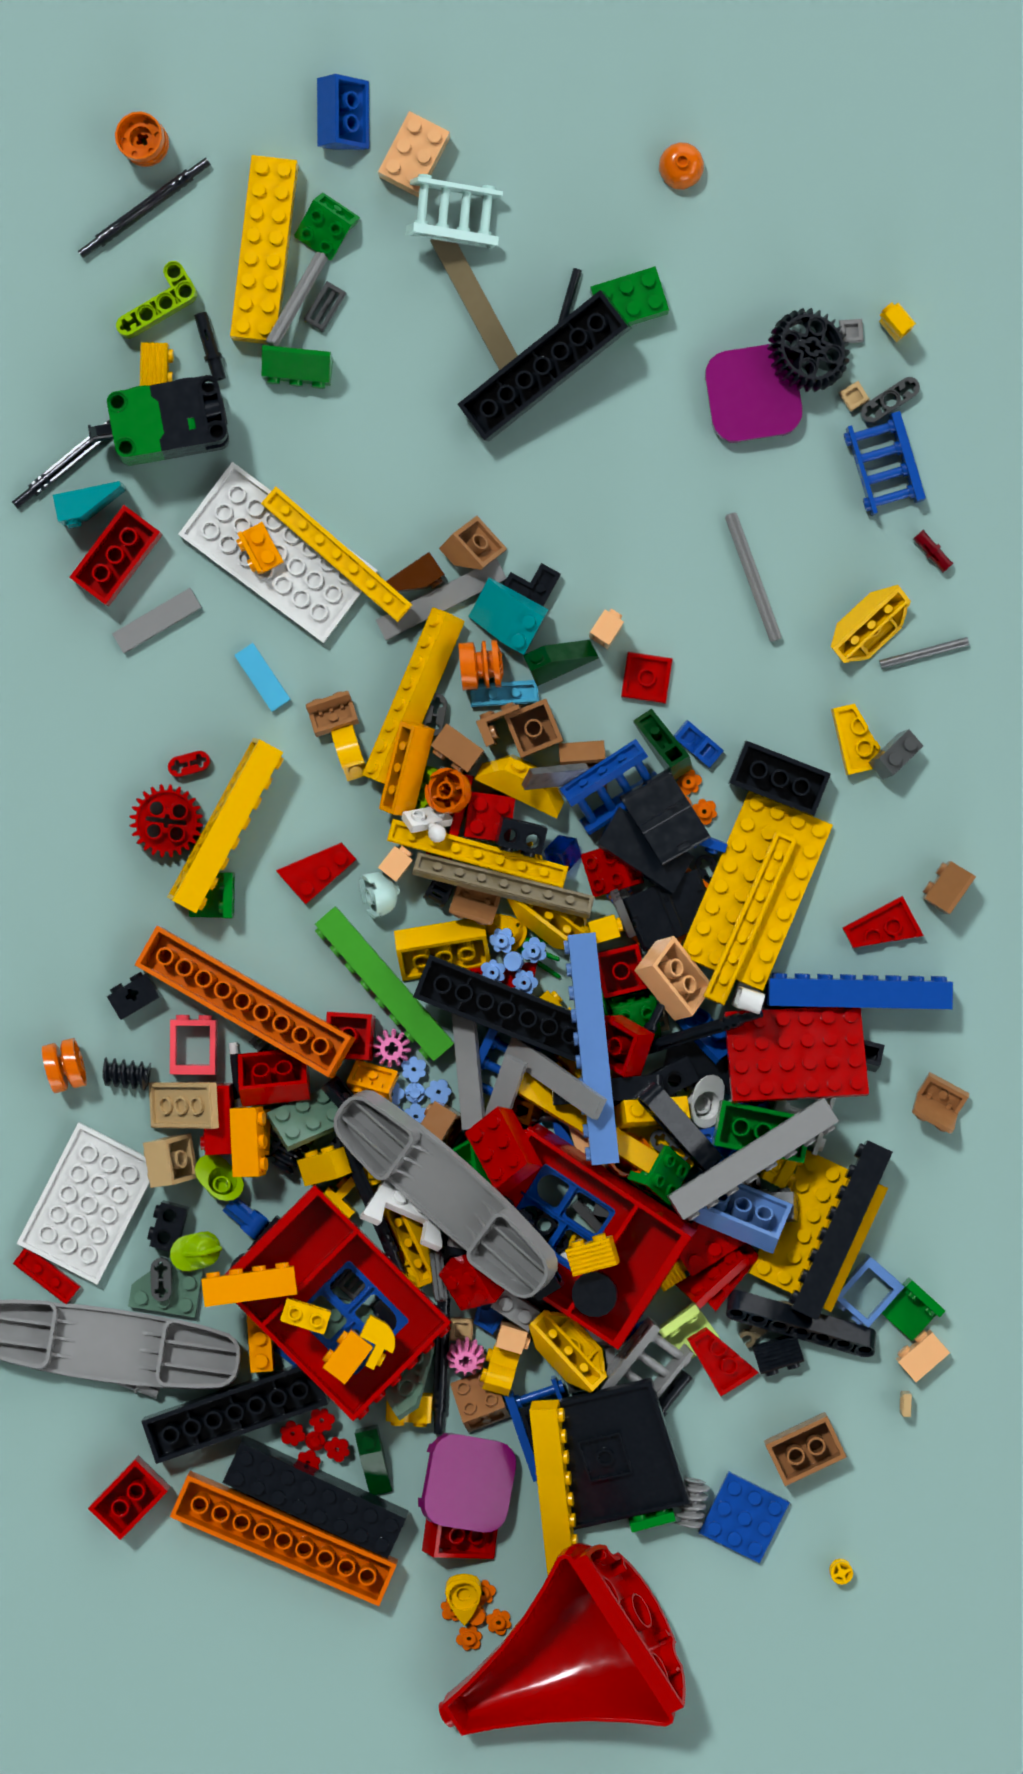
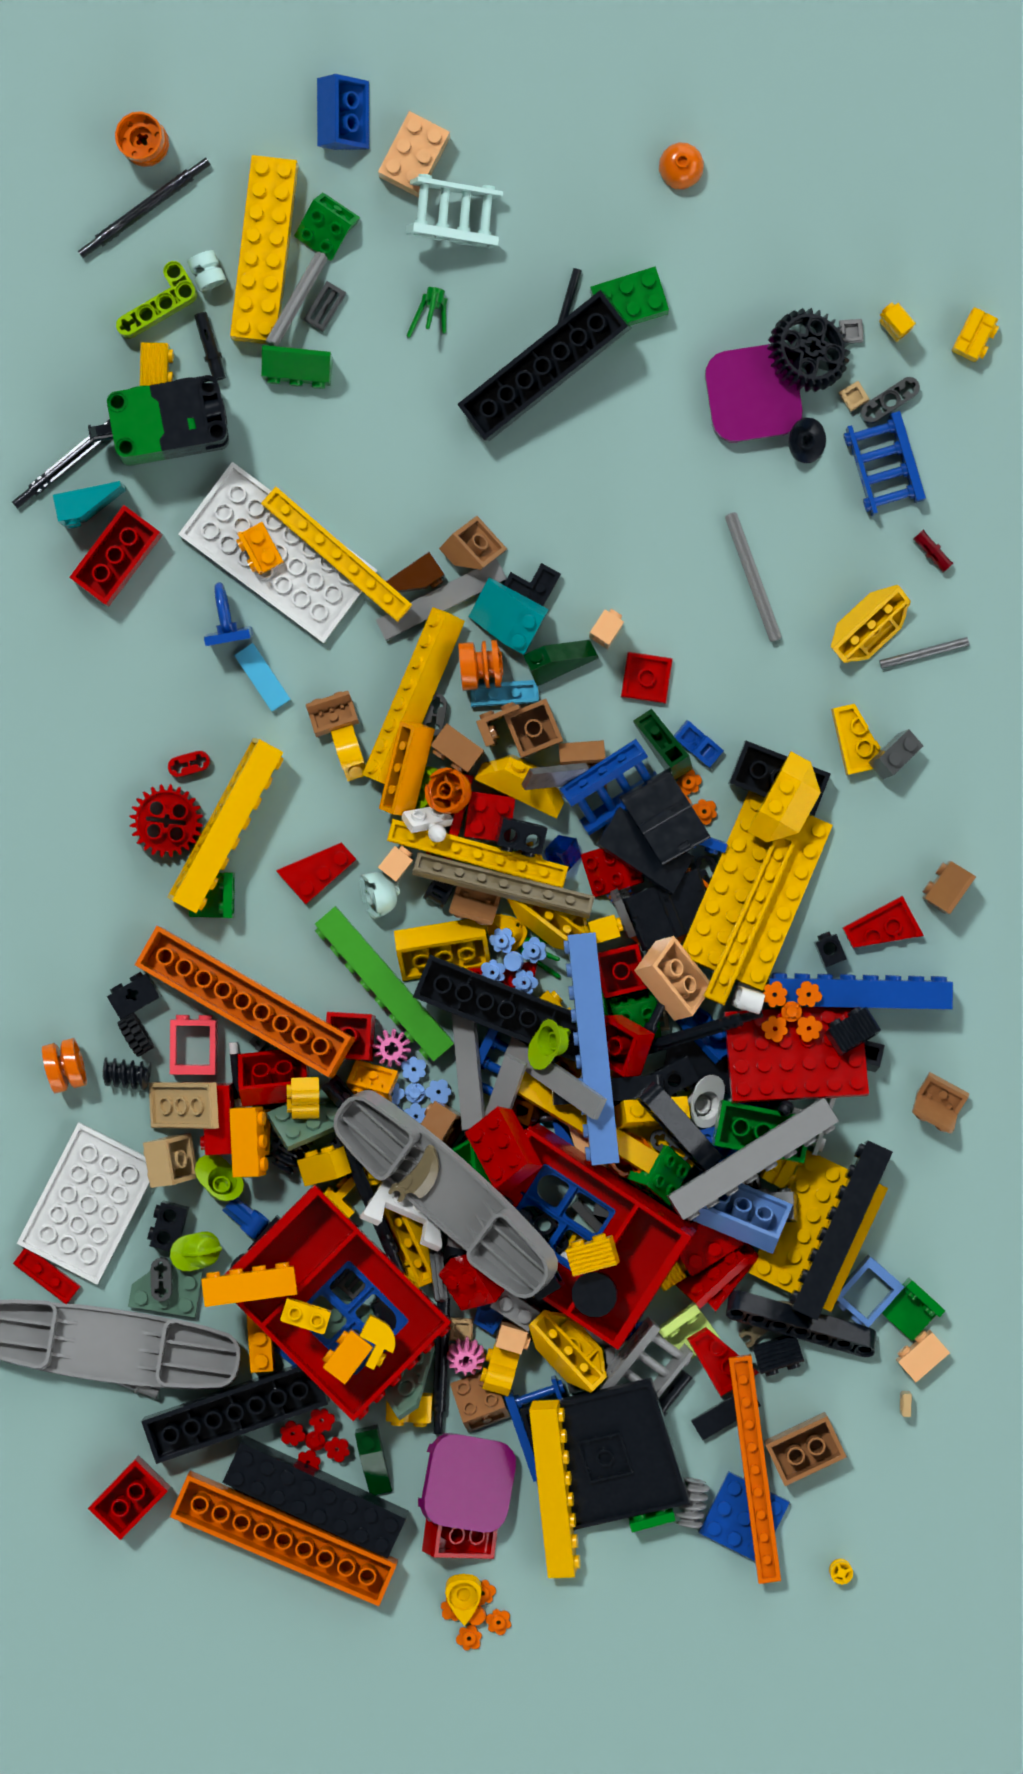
(135, 1034): none -> black tyre
(157, 620): light grey tile -> none
(206, 269): none -> light aqua wheel
(227, 630): none -> blue tile
(304, 1098): none -> yellow brick
(421, 1178): none -> dark tan piece
(434, 299): none -> green plant
(475, 302): dark tan tile -> none
(547, 1043): none -> lime piece
(579, 1653): red piece -> none
(716, 1418): none -> black tile
(754, 1469): none -> orange plate
(784, 1107): none -> black arm
(787, 801): none -> yellow wedge
(792, 1011): none -> orange plant
(807, 440): none -> black dish
(837, 956): none -> black brick
(852, 1031): none -> black brick
(975, 334): none -> yellow brick

